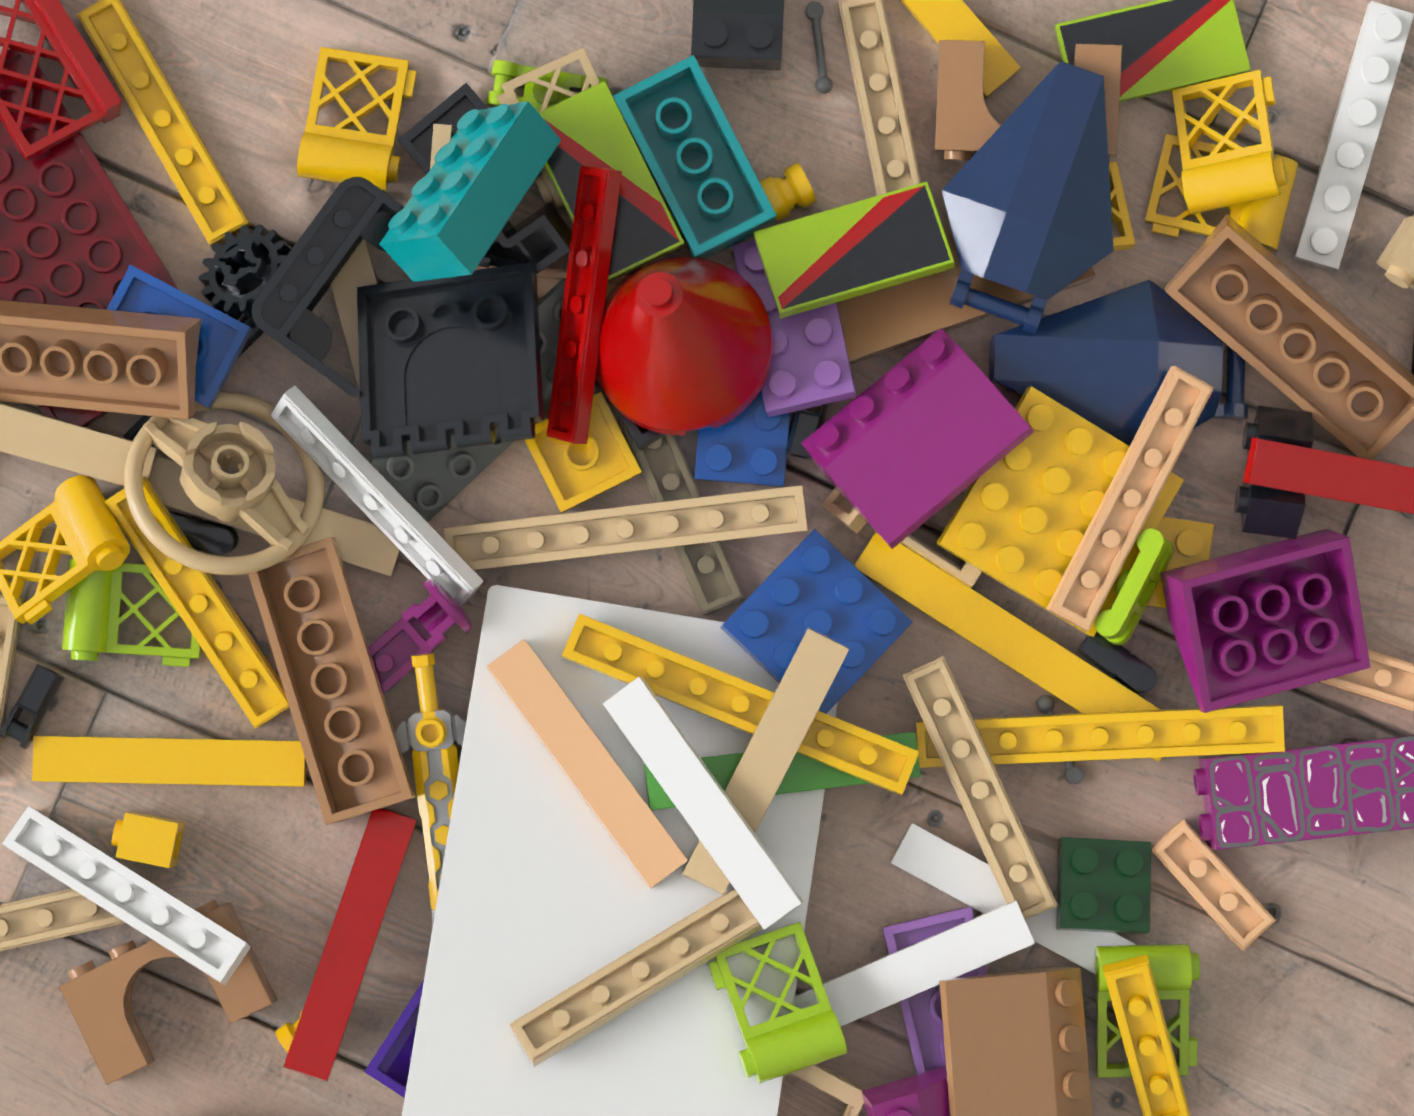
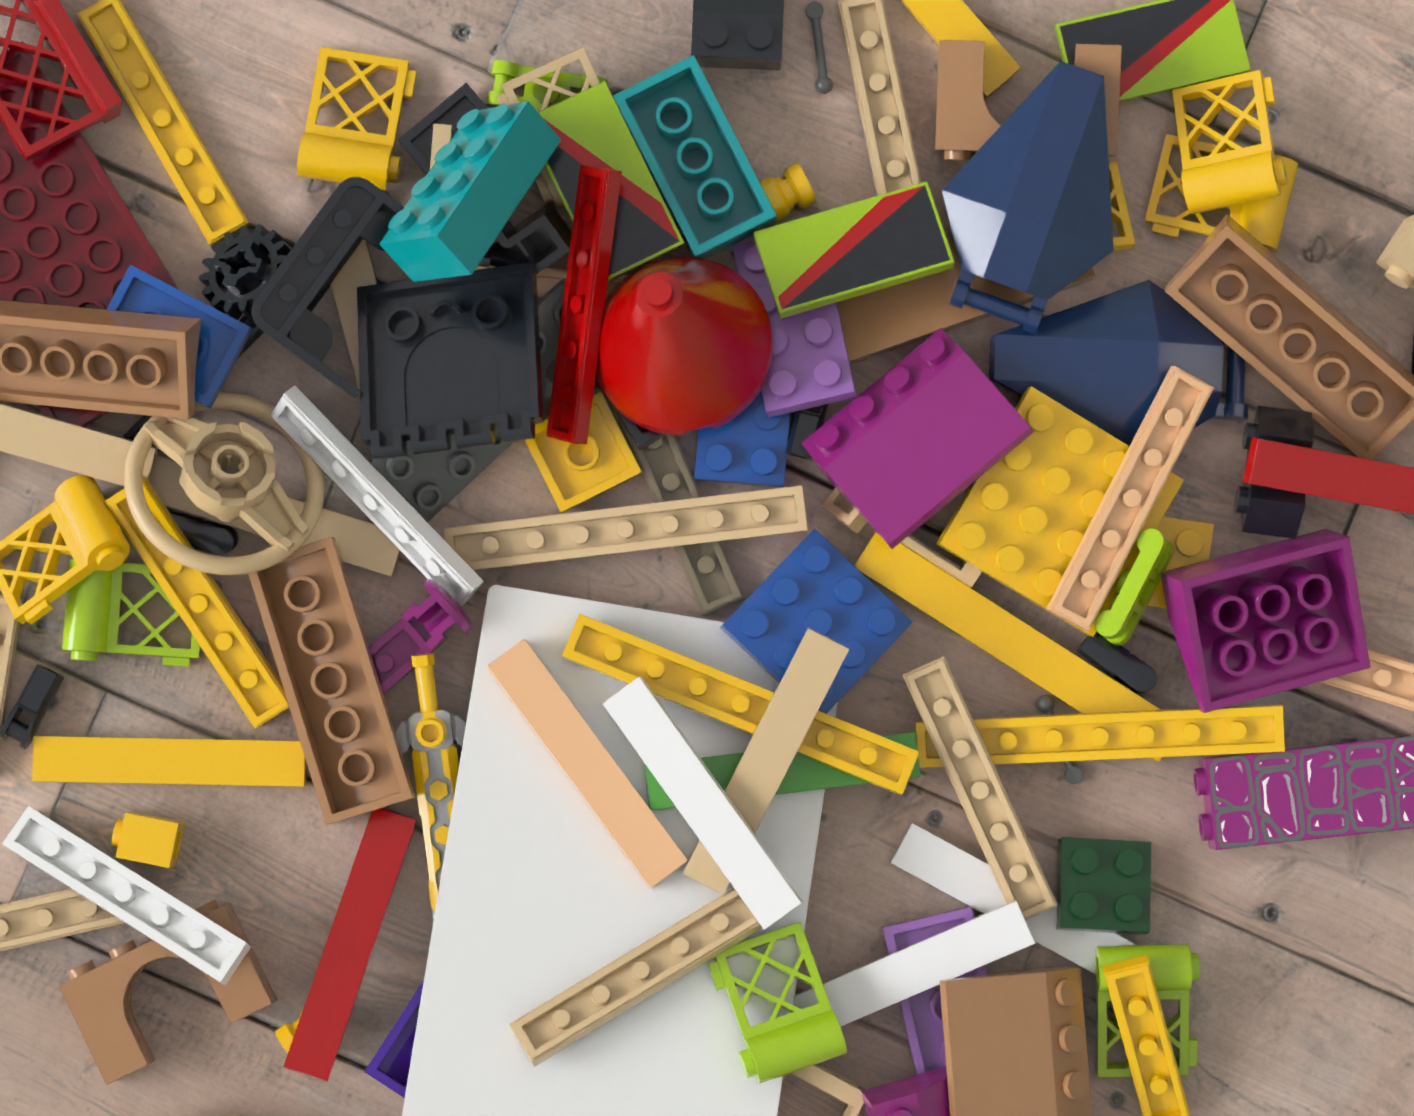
(1212, 885): light nougat tile -> none
(1353, 136): white plate -> none

